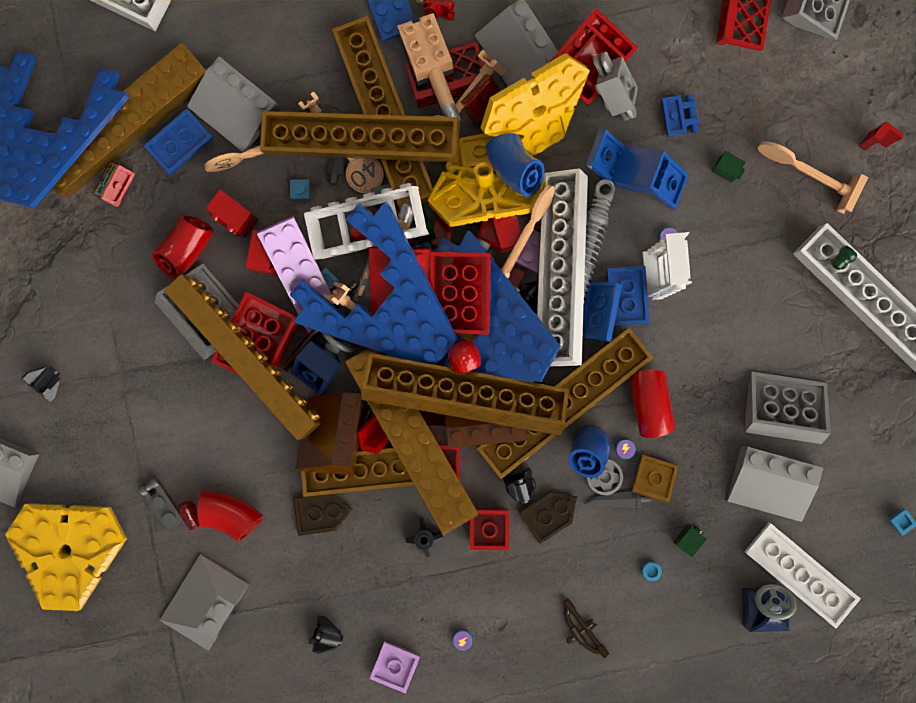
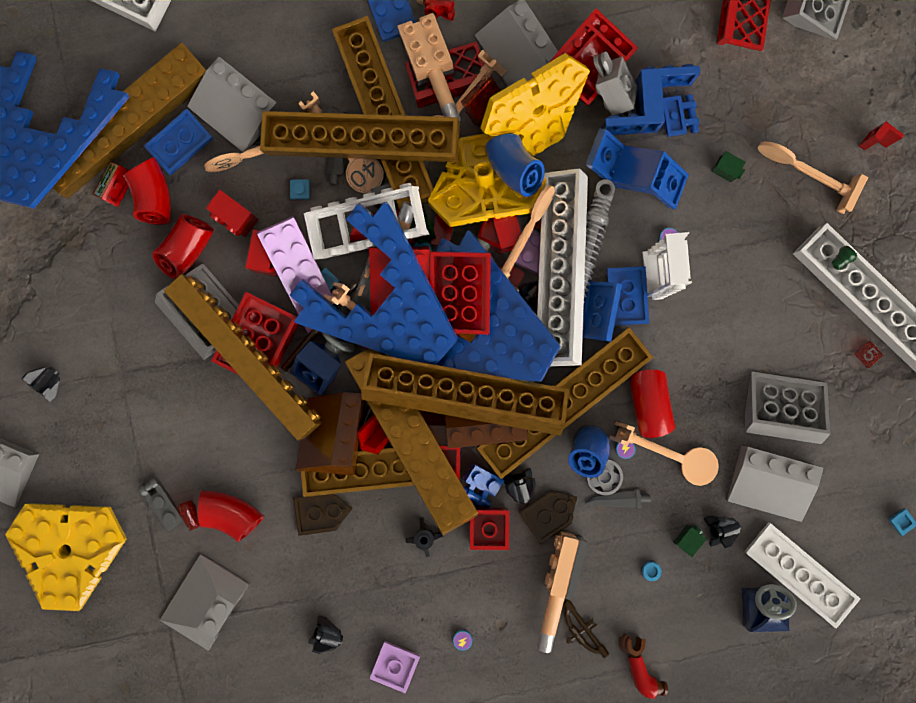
(149, 193): none -> red brick
(464, 357): red hair -> none
(483, 480): none -> blue plate
(561, 583): none -> light nougat piece
(645, 684): none -> piece
(650, 99): none -> blue bracket
(655, 478): pearl gold tile -> none
(697, 465): none -> light nougat piece
(723, 530): none -> black brick
(868, 354): none -> clear red tile

